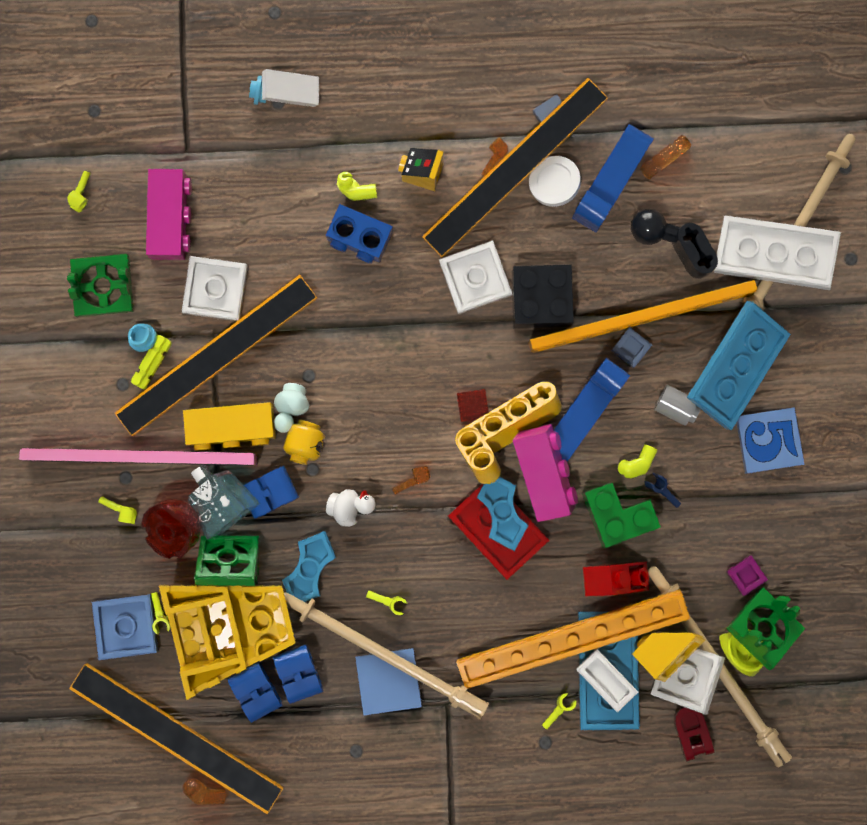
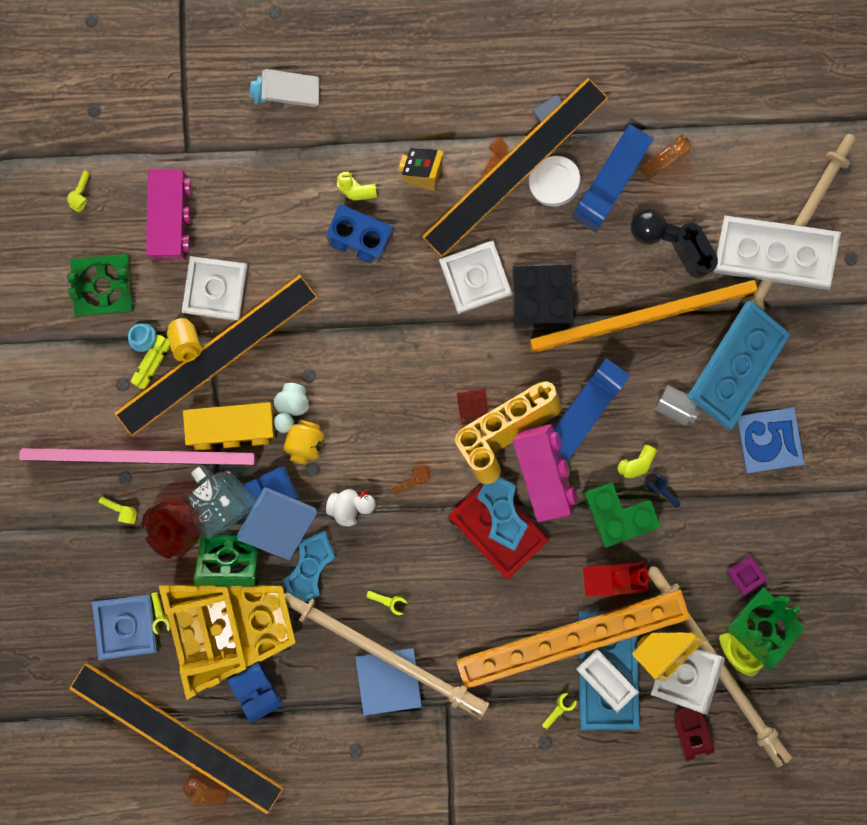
(183, 340): none -> yellow brick
(276, 523): none -> medium blue tile
(298, 674): blue piece -> none
(631, 347): sand blue tile -> none

